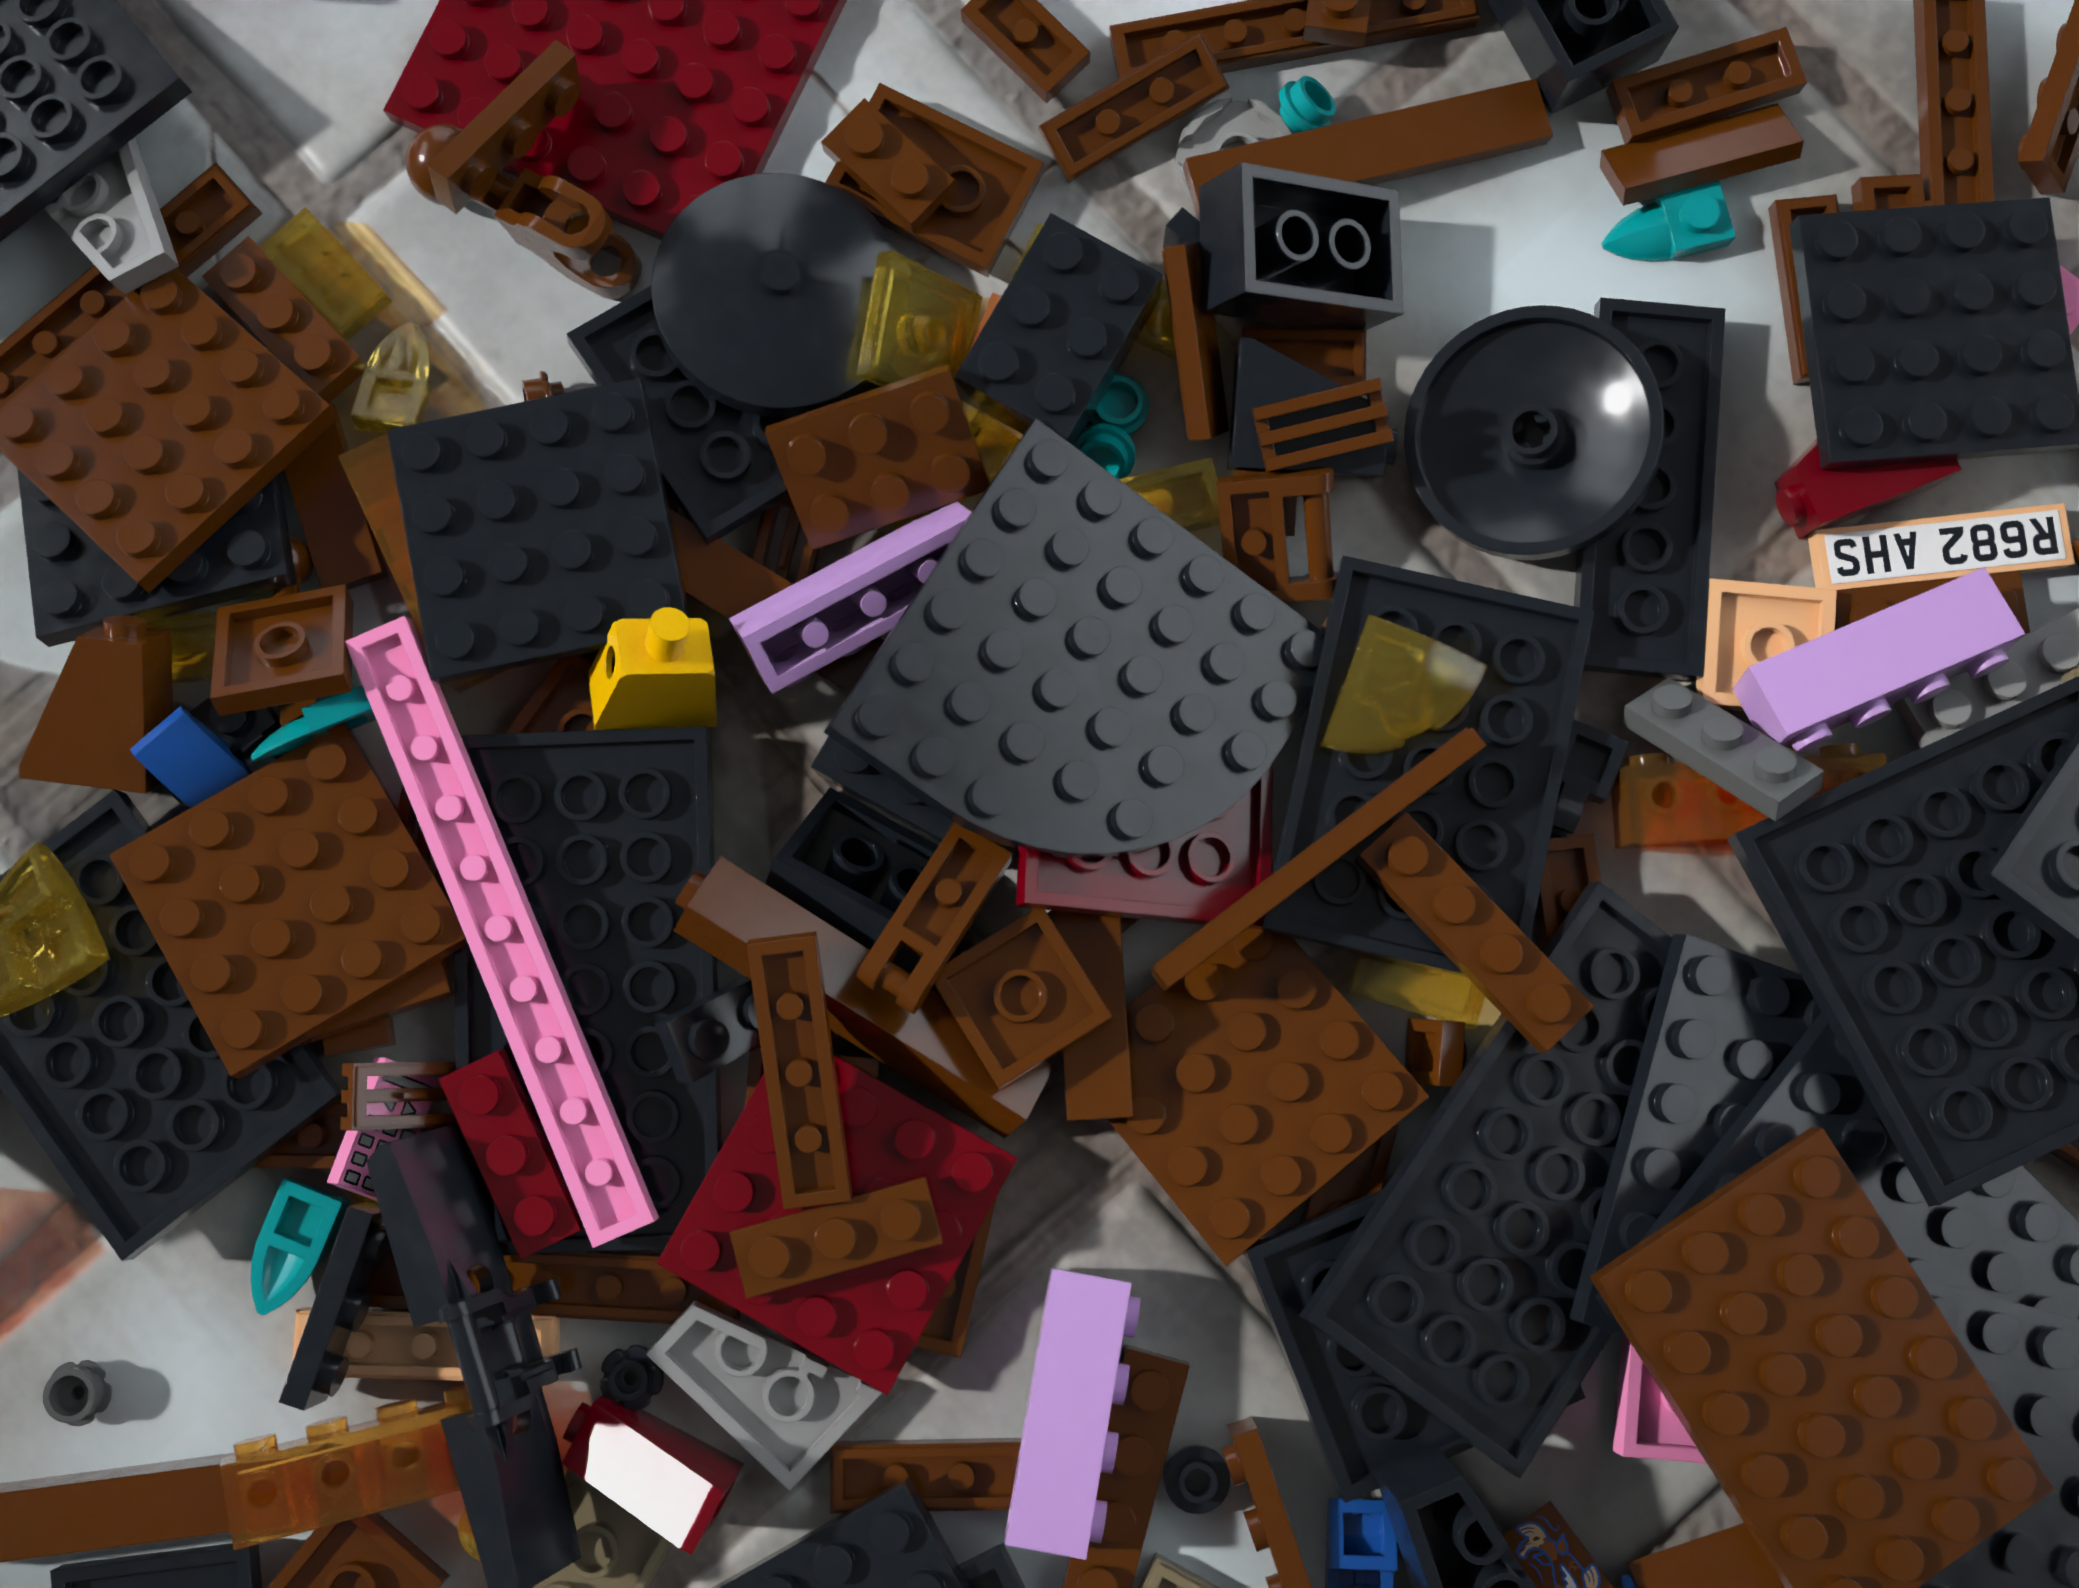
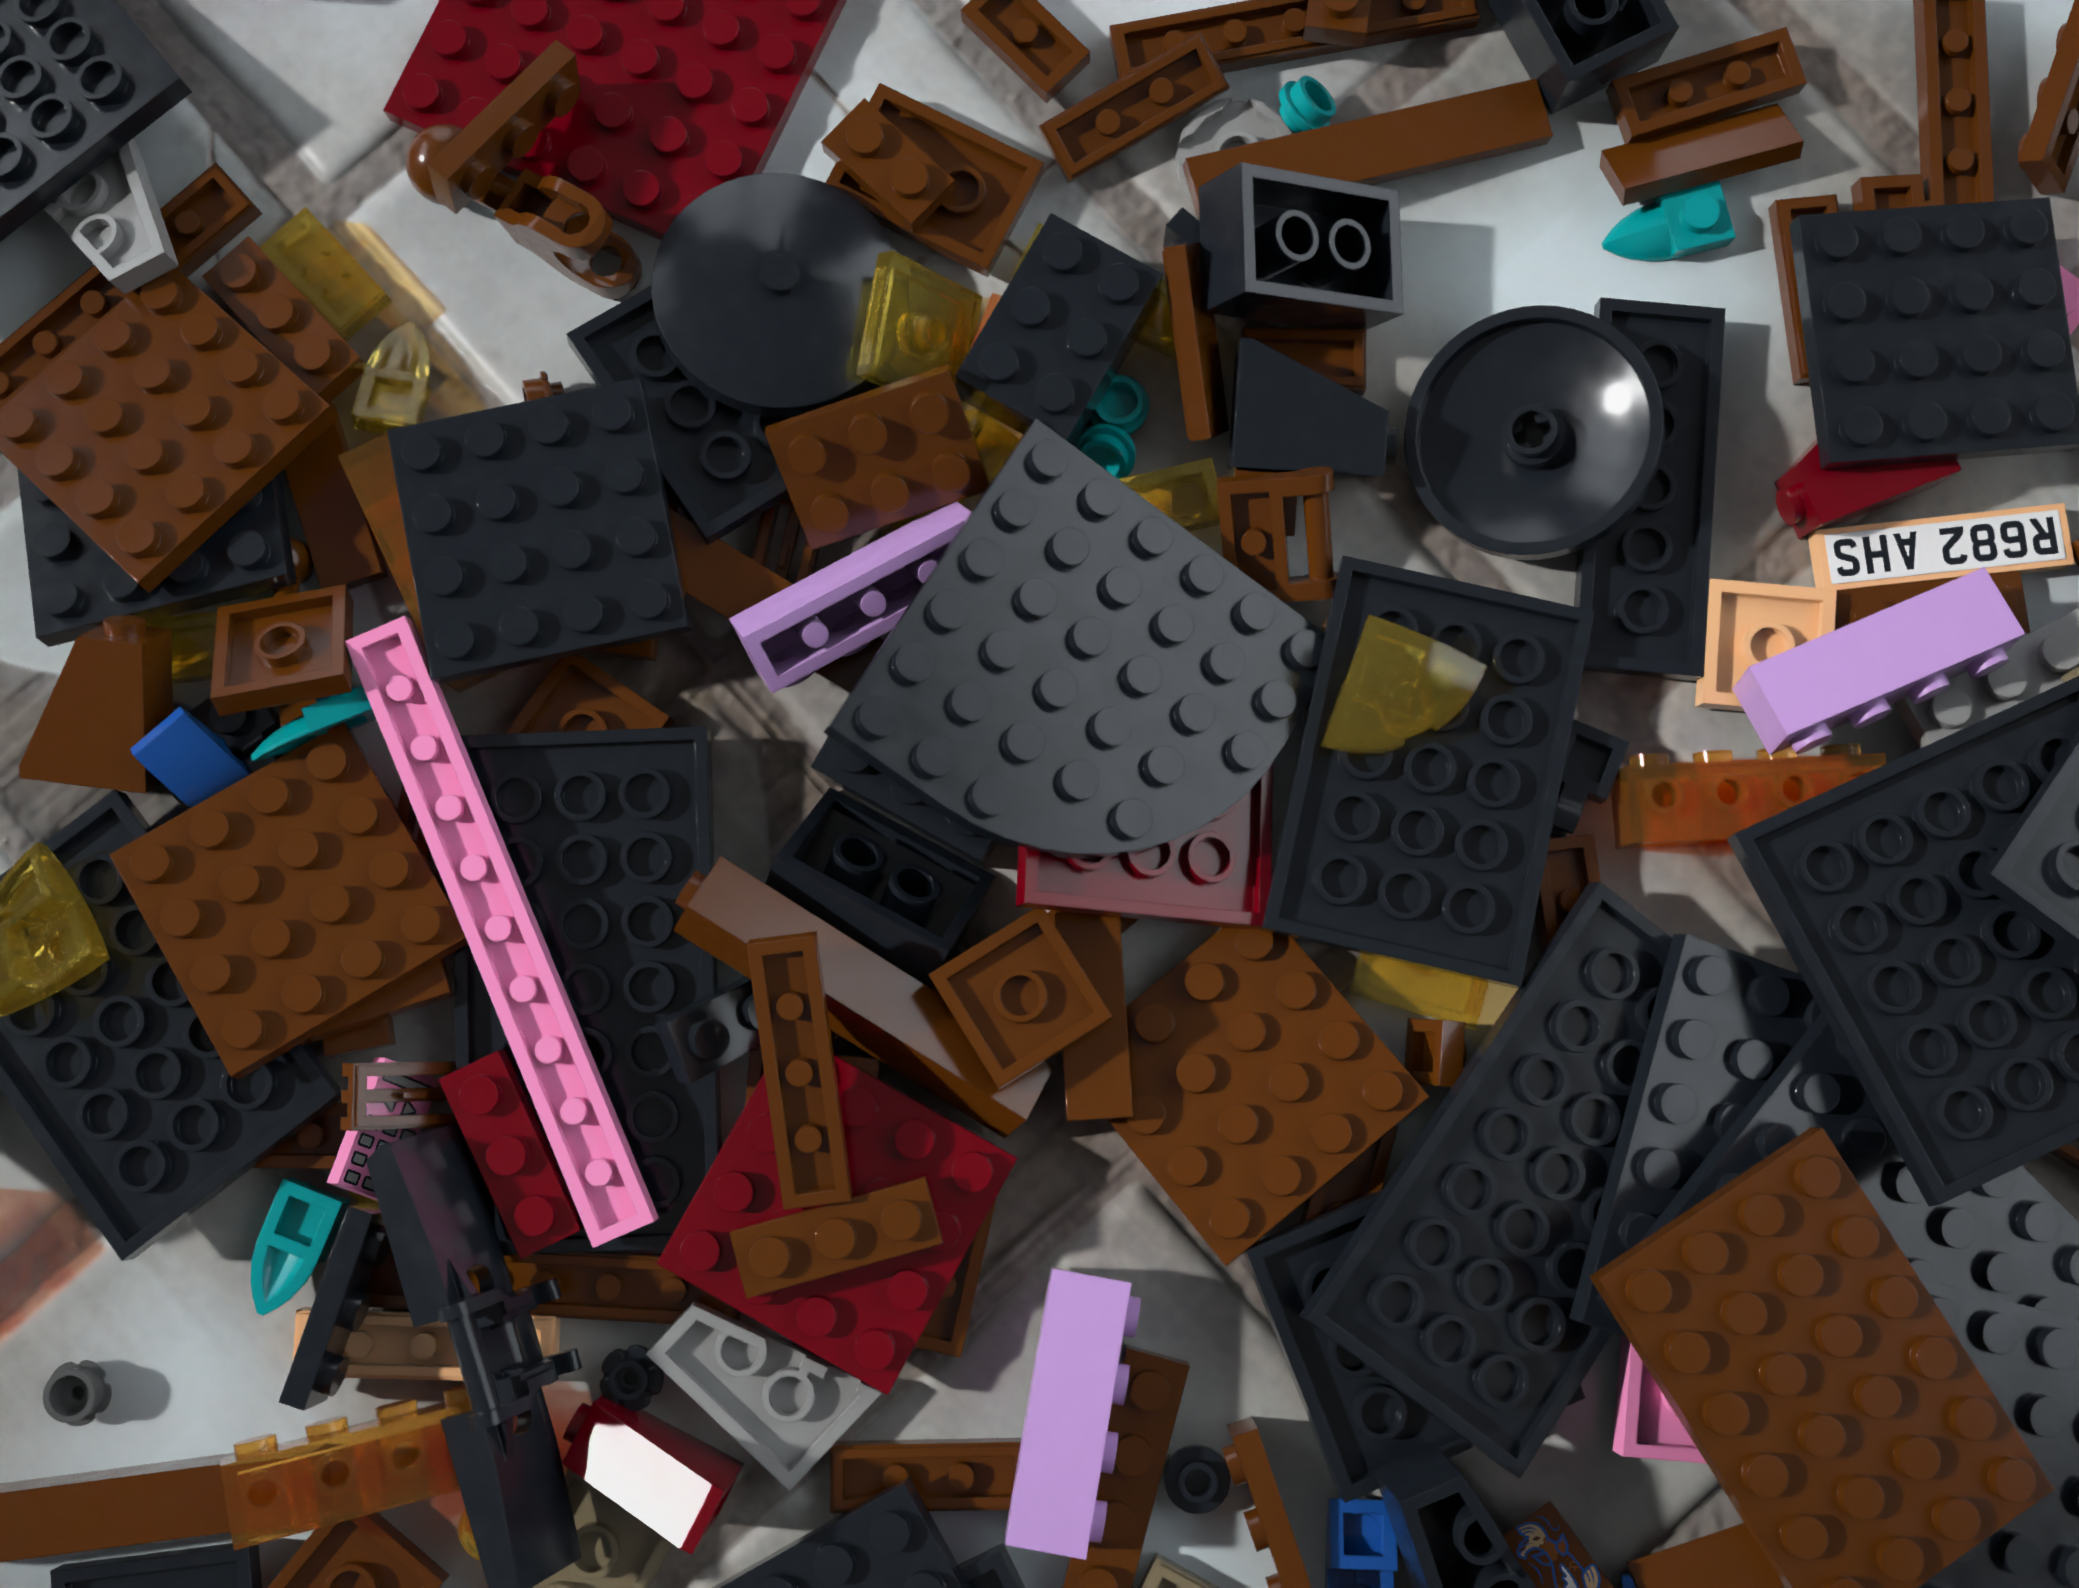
(654, 674): yellow torso -> none
(935, 915): reddish brown plate -> none
(1316, 858): reddish brown tile -> none
(1376, 412): reddish brown tile -> none
(1474, 933): reddish brown plate -> none
(1723, 748): dark grey plate -> none

